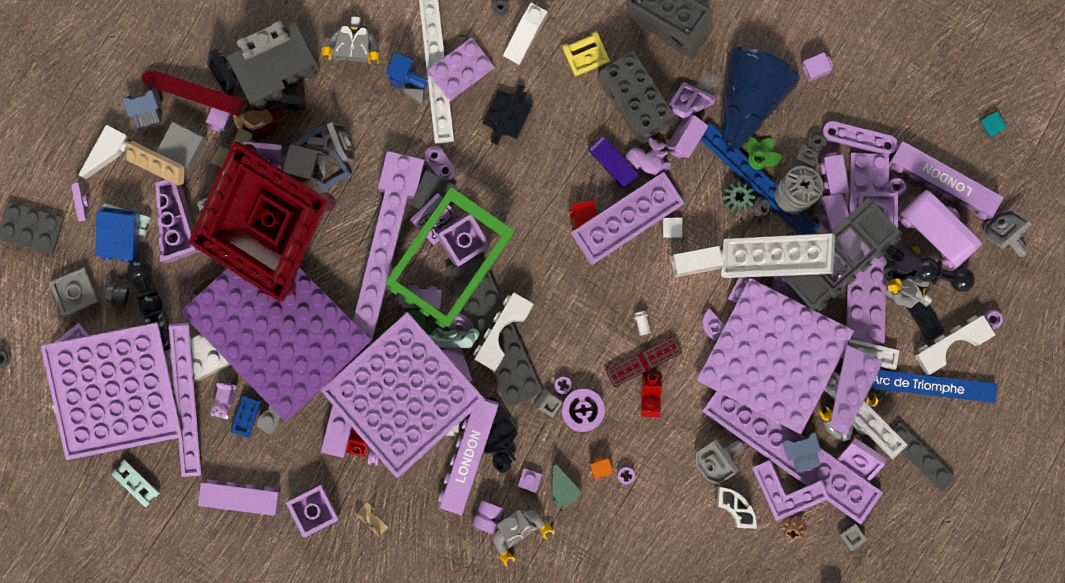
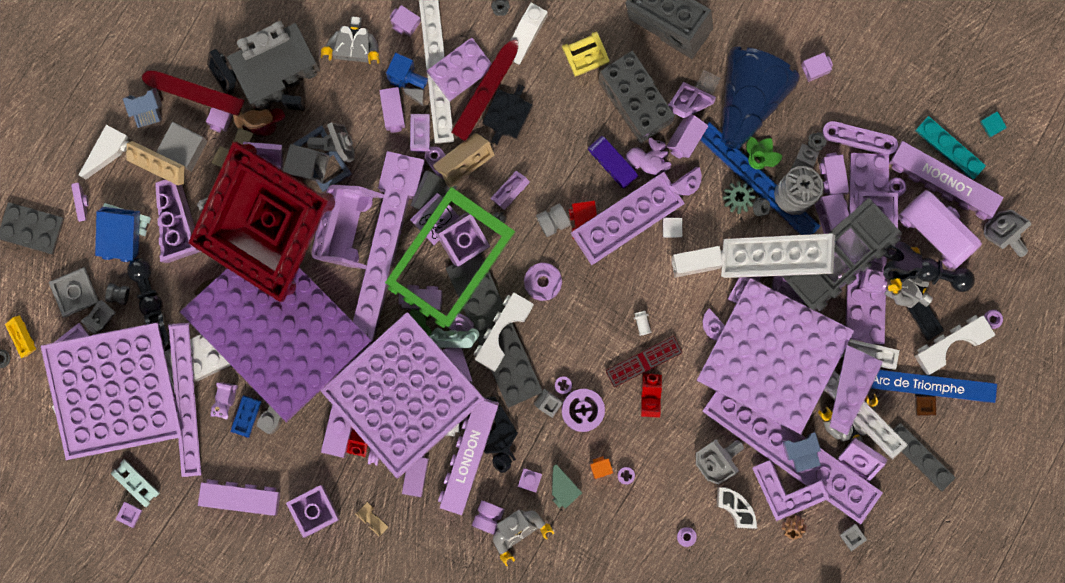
(20, 336): none -> yellow plate
(98, 317): none -> light grey bracket
(128, 514): none -> lavender plate
(338, 227): none -> lavender windscreen
(392, 109): none -> lavender brick
(404, 21): none -> lavender brick
(415, 478): none -> lavender brick
(420, 133): none -> lavender plate
(464, 159): none -> tan panel
(485, 90): none -> dark red piece
(510, 190): none -> lavender plate
(540, 270): none -> lavender tile
(553, 220): none -> light grey wheel
(688, 183): none -> lavender plate
(692, 537): none -> lavender plate
(873, 281): none -> lavender brick
(925, 405): none -> reddish brown tile
(950, 148): none -> teal plate

